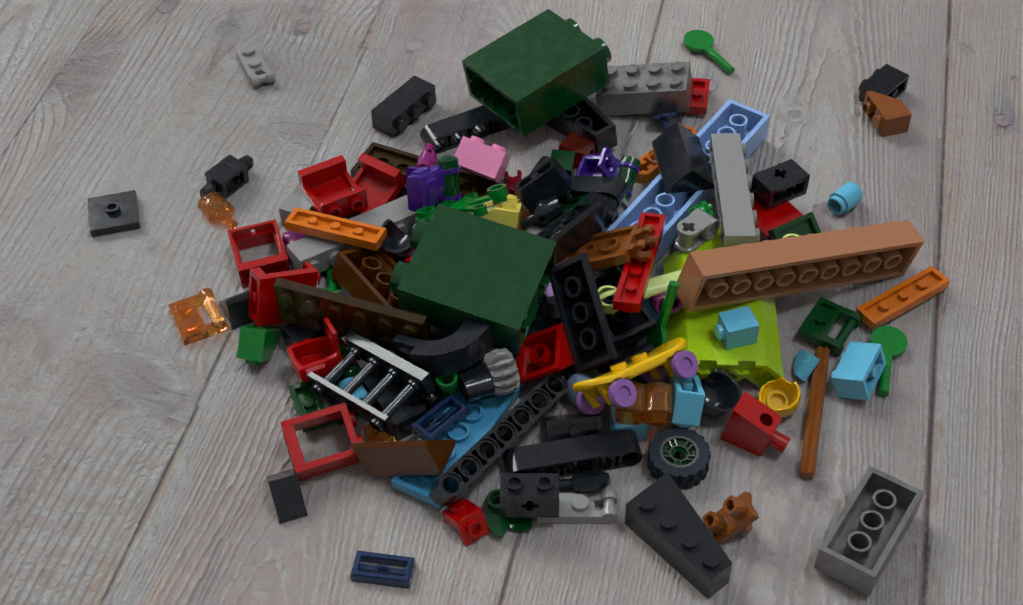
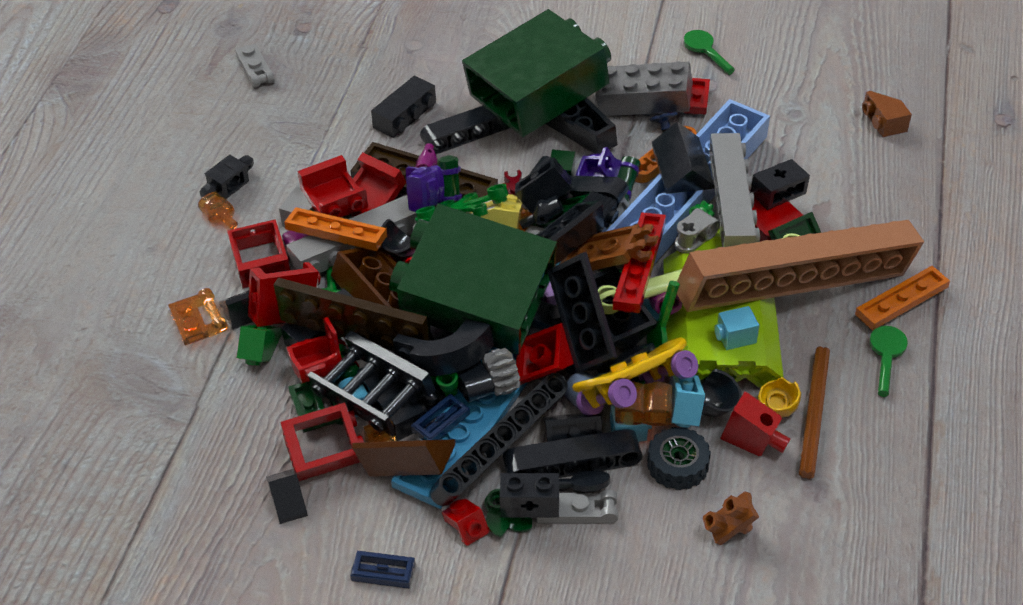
(113, 213): black plate -> none
(482, 159): bright pink brick -> none
(579, 144): clear red brick -> none
(679, 535): black wedge -> none
(804, 364): medium azure tile -> none
(822, 321): dark green plate -> none
(845, 198): medium azure brick -> none
(858, 370): medium azure brick -> none
(868, 530): flat silver brick -> none
(885, 81): black brick -> none

